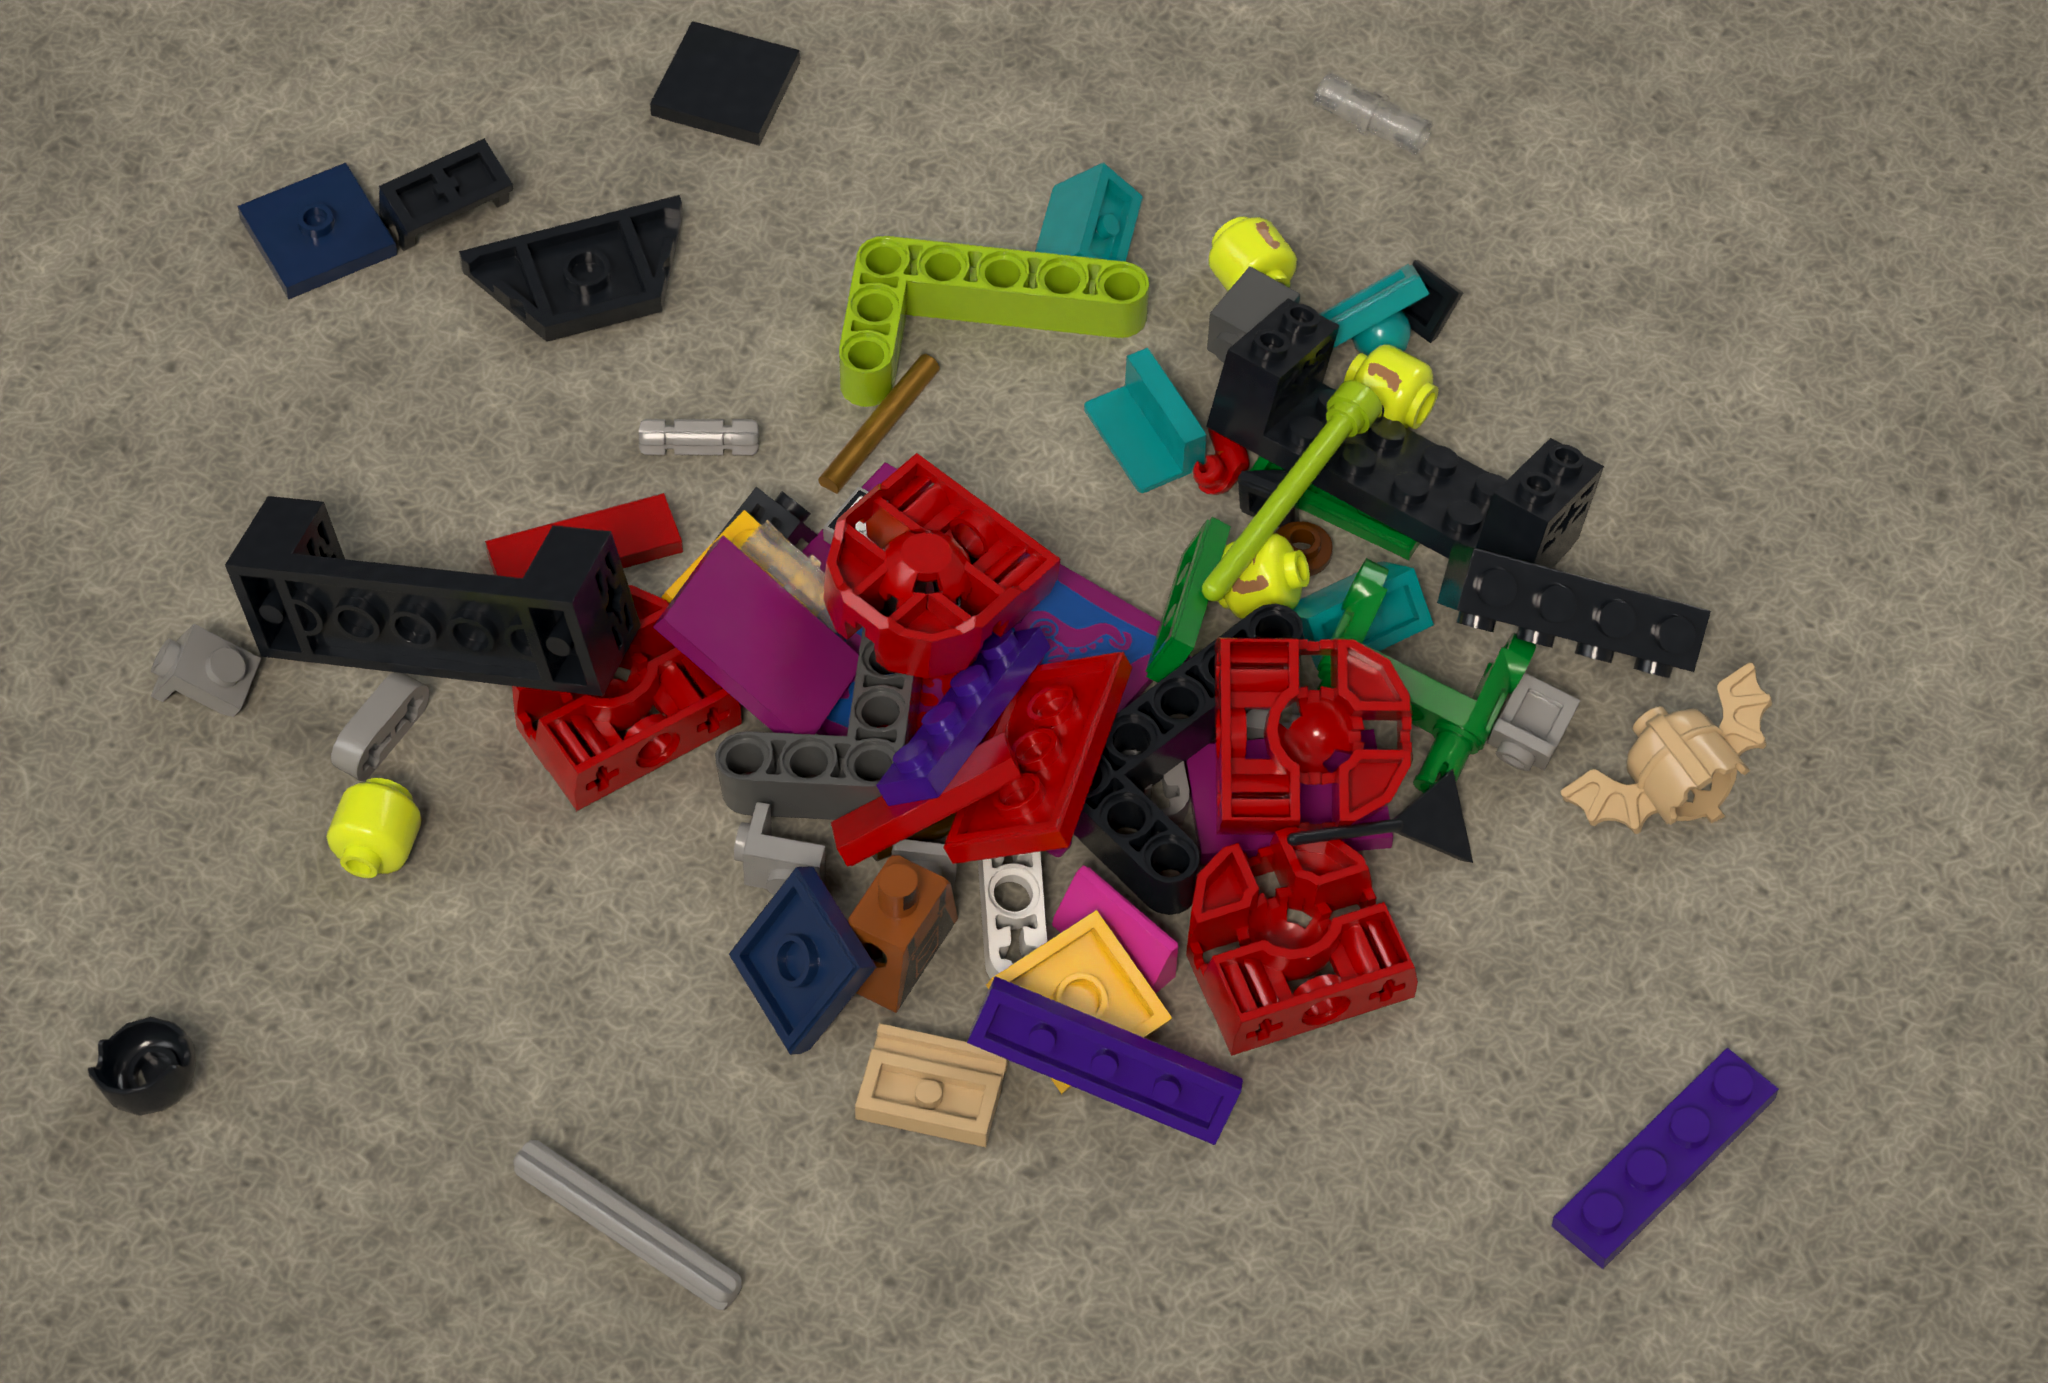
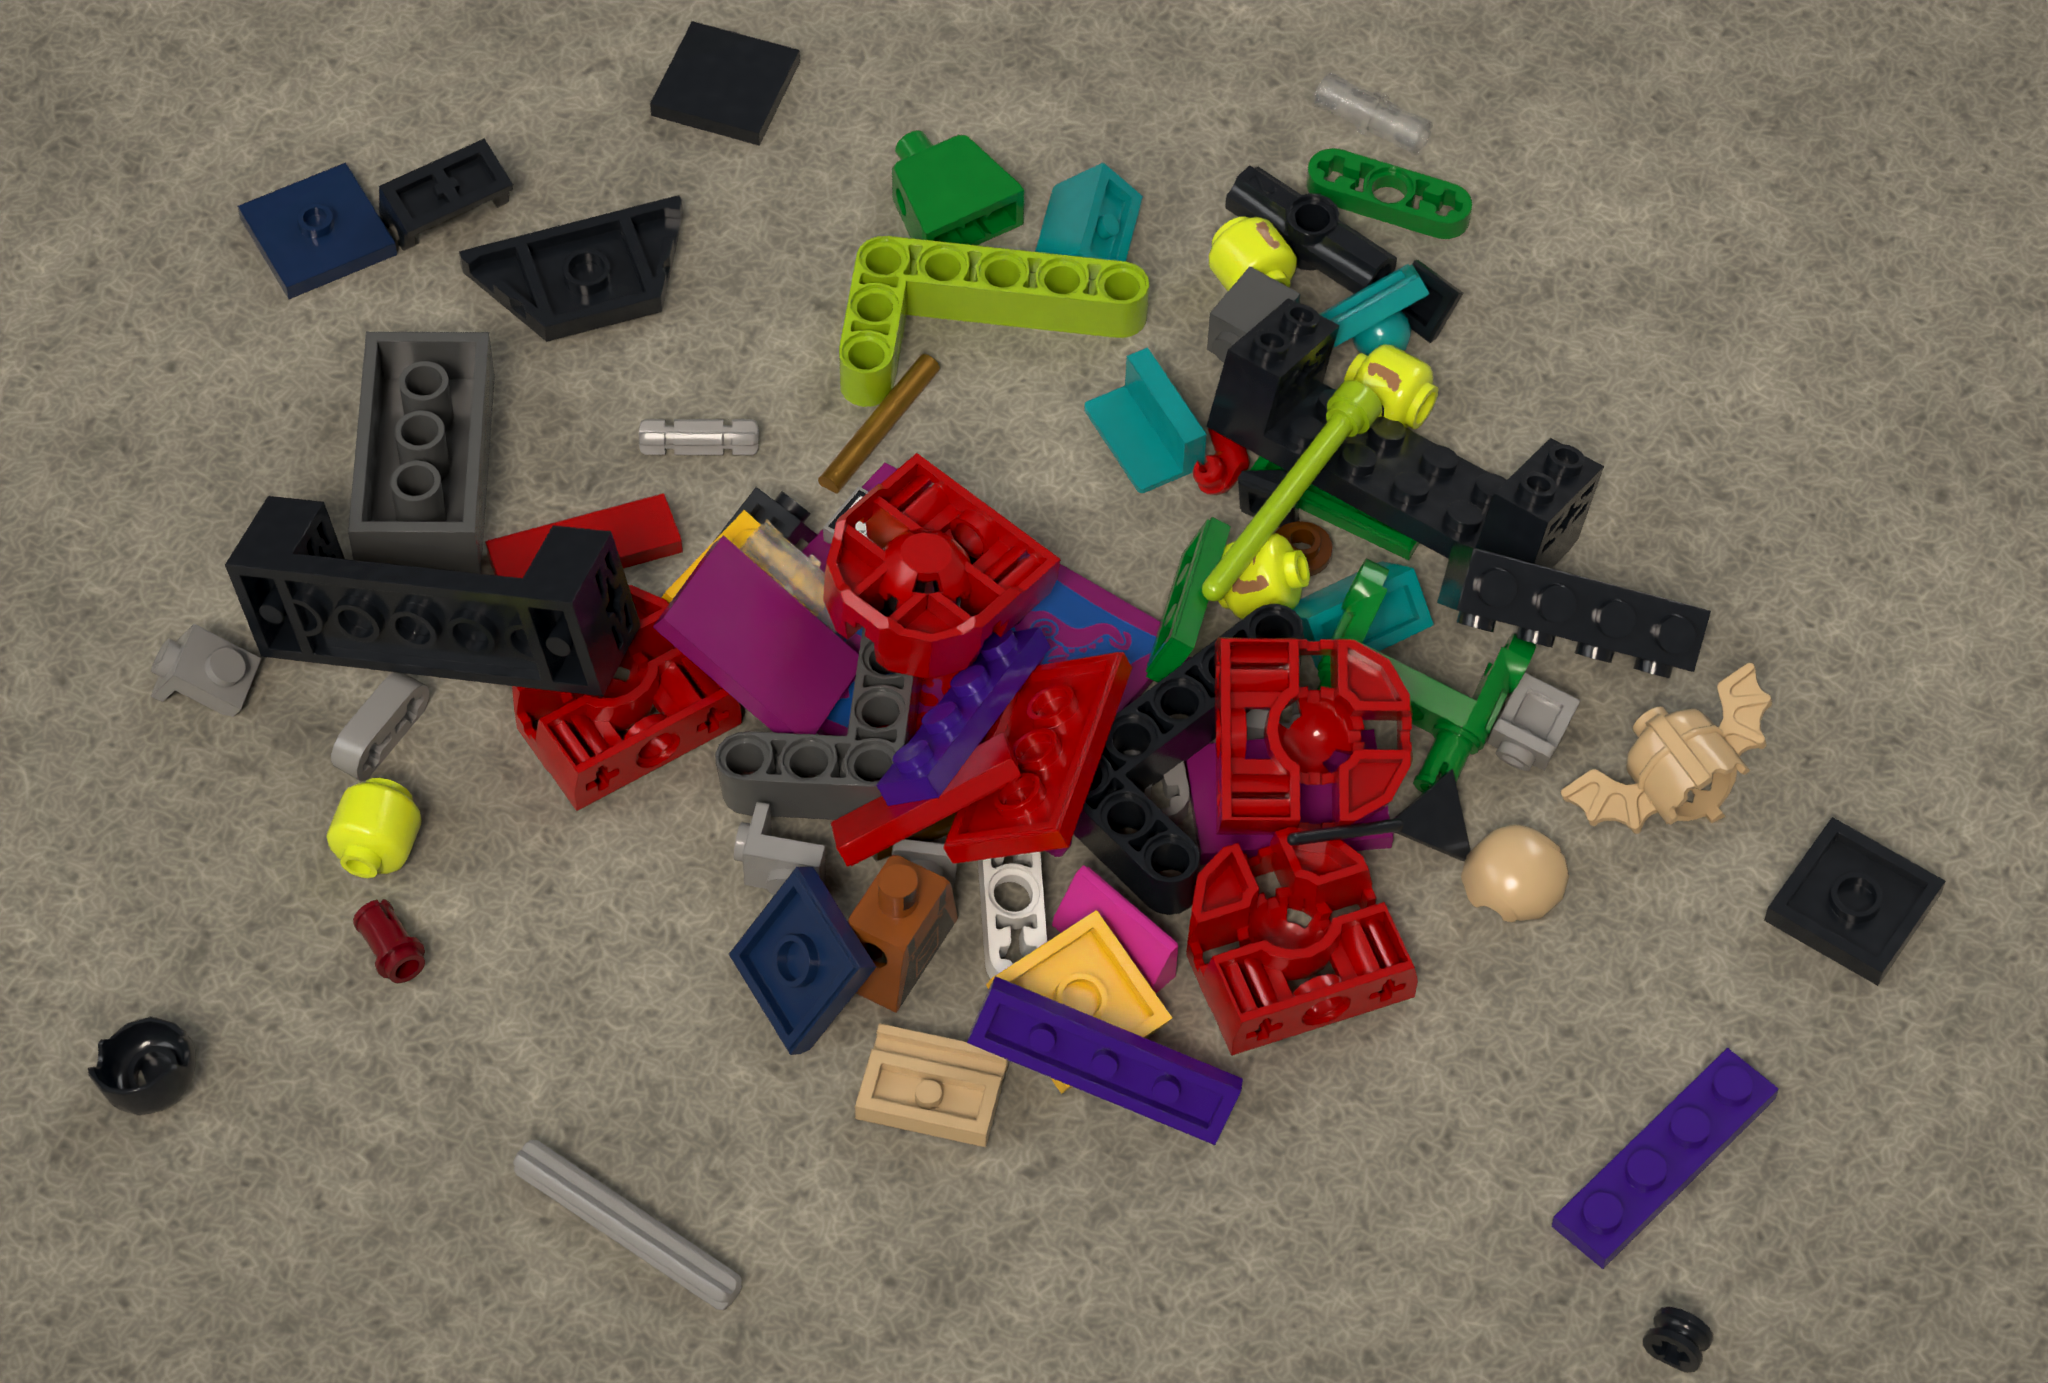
(389, 942): none -> dark red pin
(423, 450): none -> dark grey brick
(953, 191): none -> green torso
(1311, 230): none -> black piece
(1380, 175): none -> green beam
(1516, 873): none -> tan hair
(1678, 1339): none -> black bush
(1854, 901): none -> black plate

